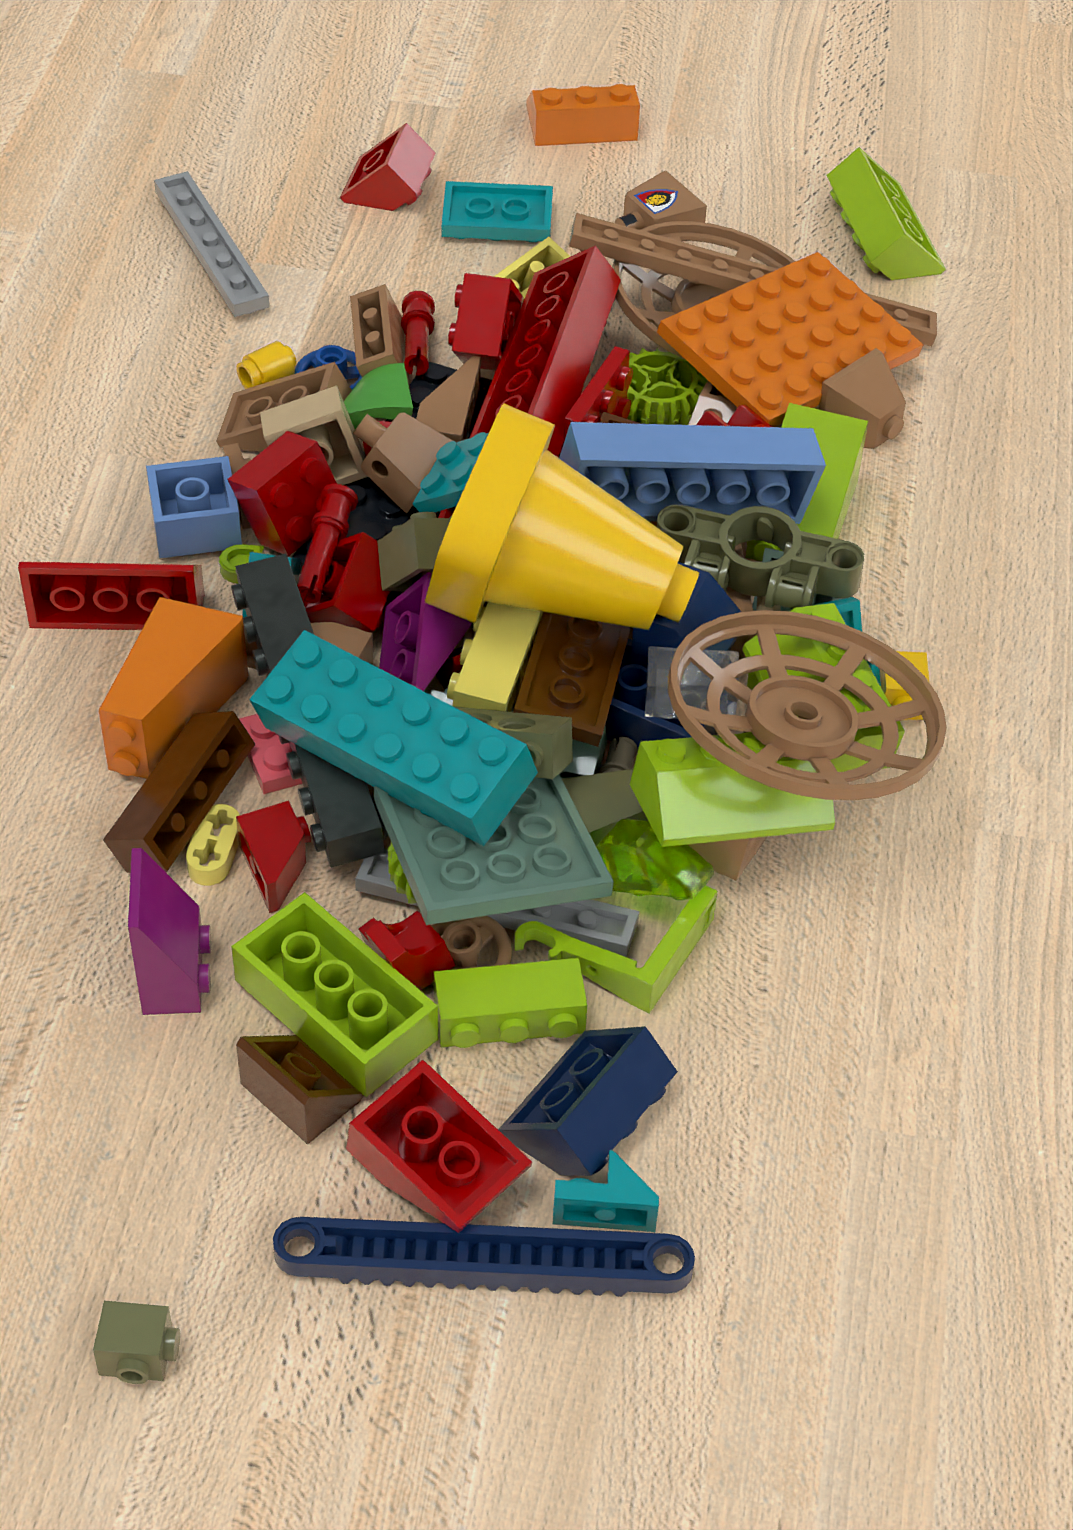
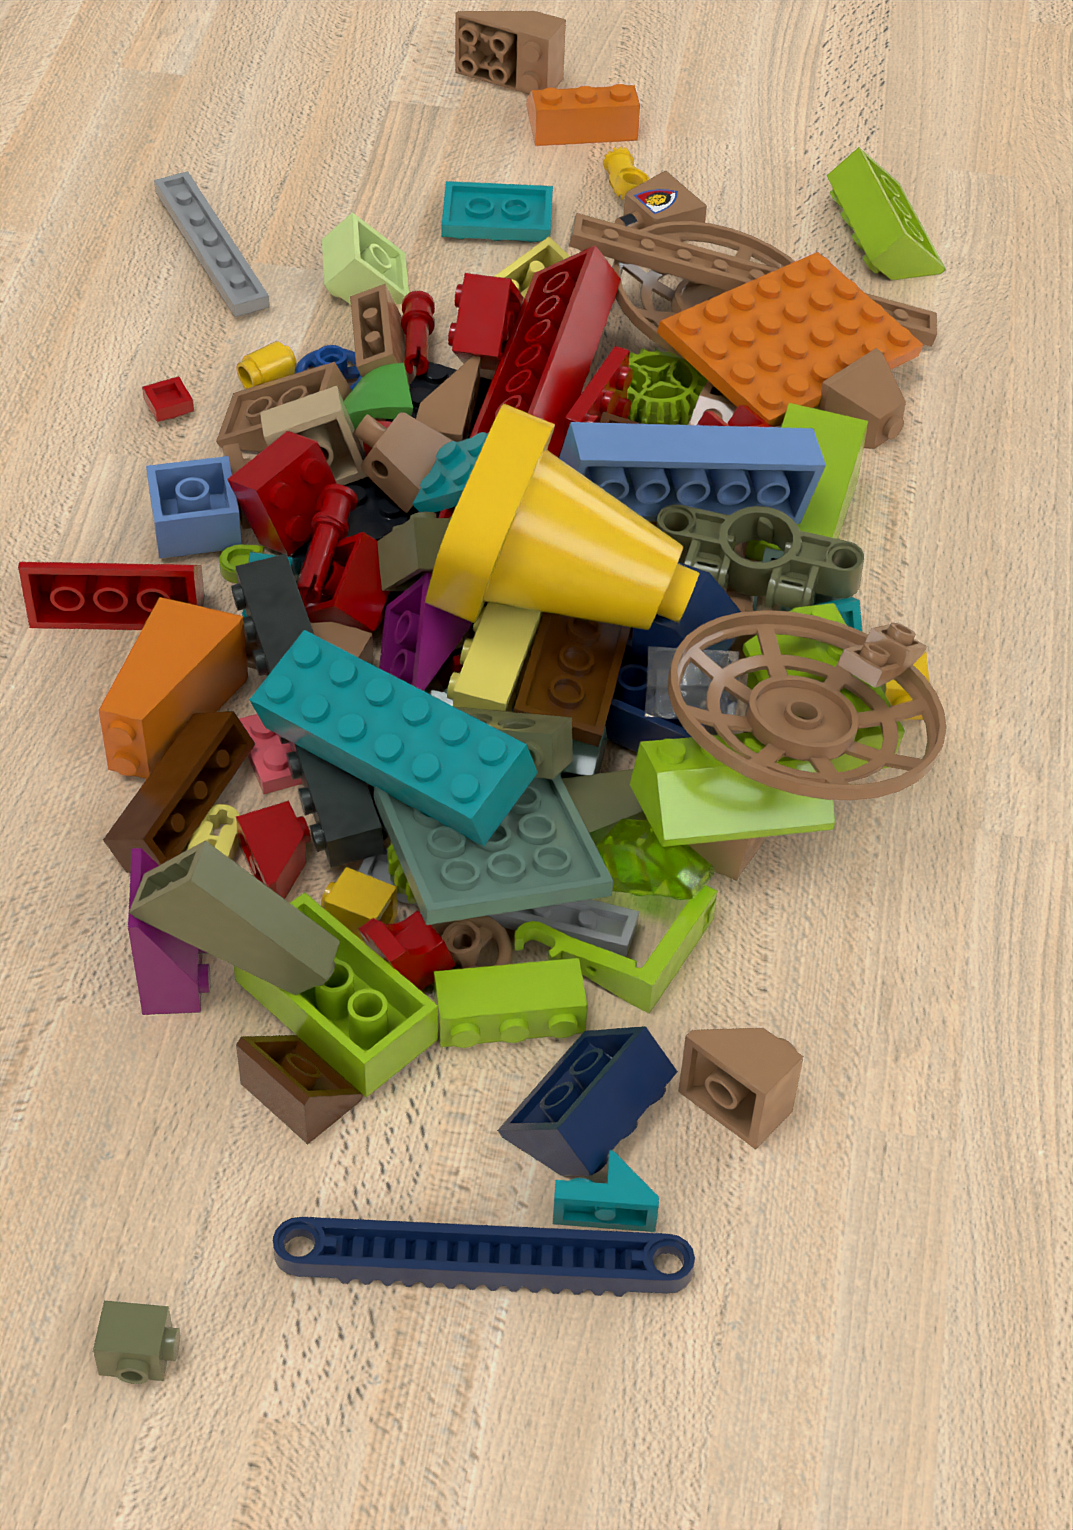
(168, 399): none -> red plate
(235, 918): none -> olive slope
(358, 899): none -> yellow brick
(362, 259): none -> yellowish green slope
(390, 172): red slope -> none
(435, 1148): red slope -> none
(511, 48): none -> medium nougat slope
(619, 758): dark tan pin -> none
(622, 172): none -> yellow connector
(741, 1079): none -> medium nougat slope
(884, 654): none -> medium nougat slope

